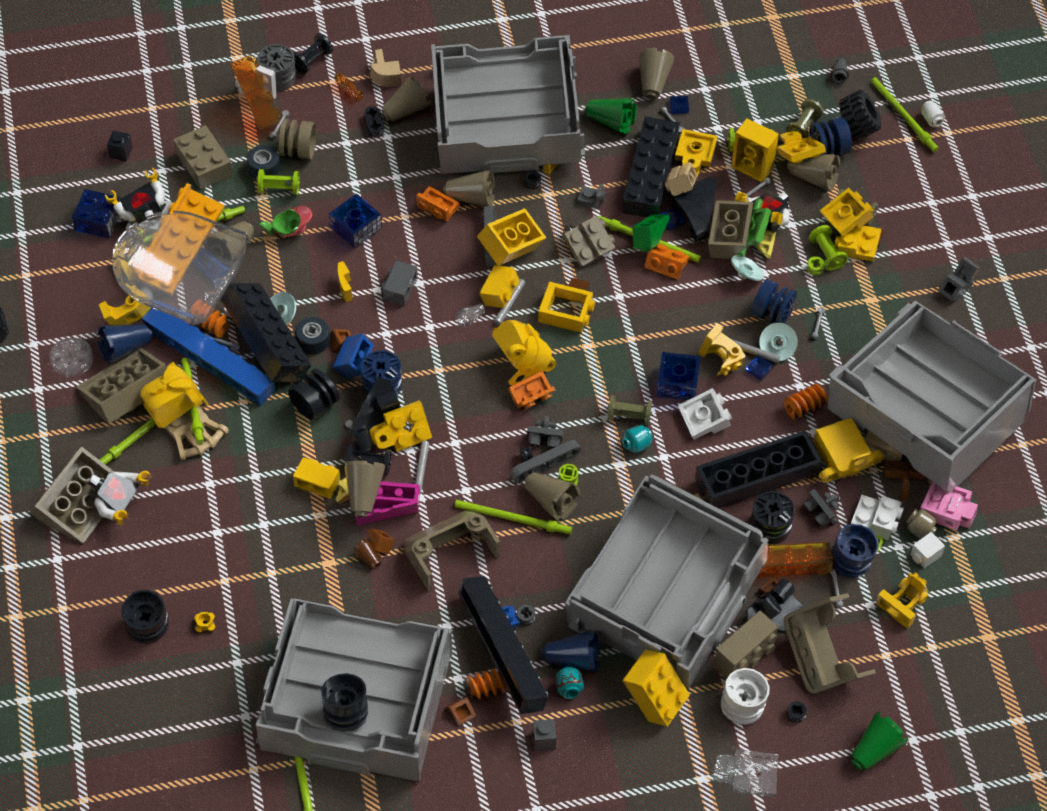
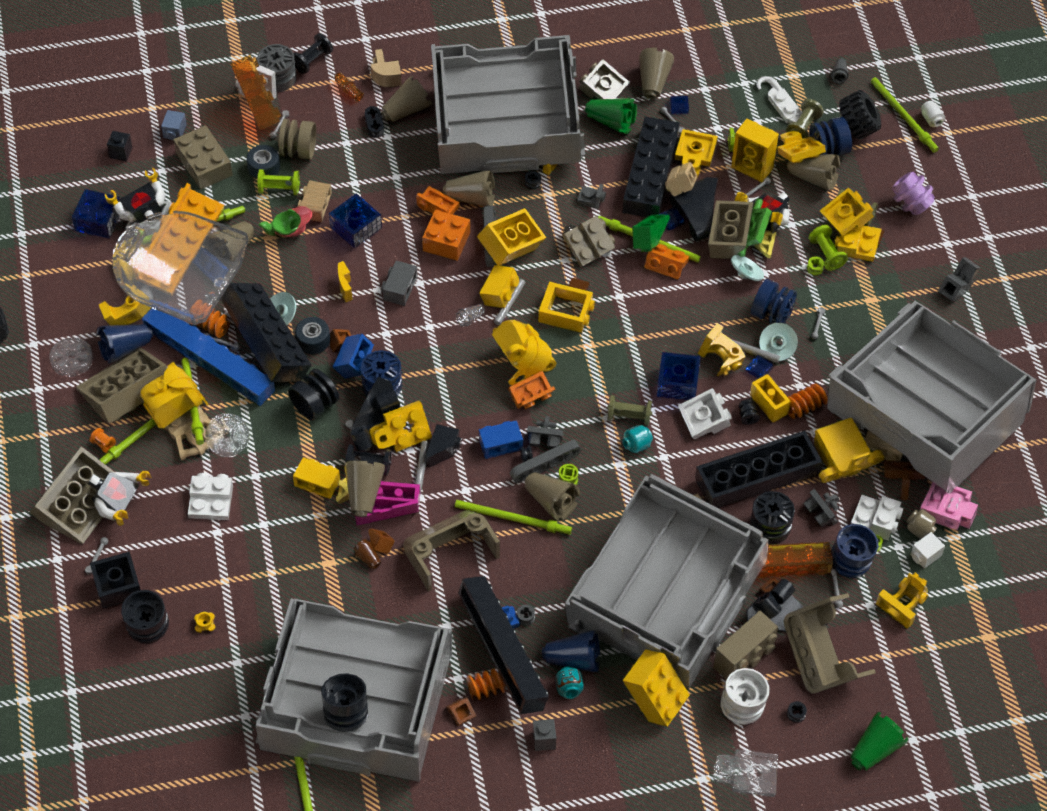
(102, 440): none -> orange bush
(104, 541): none -> light grey hinge
(115, 579): none -> black brick
(173, 125): none -> sand blue brick
(210, 497): none -> white plate
(227, 423): none -> clear wheel
(316, 198): none -> tan brick
(442, 445): none -> black slope
(446, 235): none -> orange brick
(500, 439): none -> blue brick
(603, 82): none -> plate
(748, 412): none -> black bush
(770, 398): none -> yellow brick
(781, 100): none -> white plate
(913, 193): none -> lavender piece

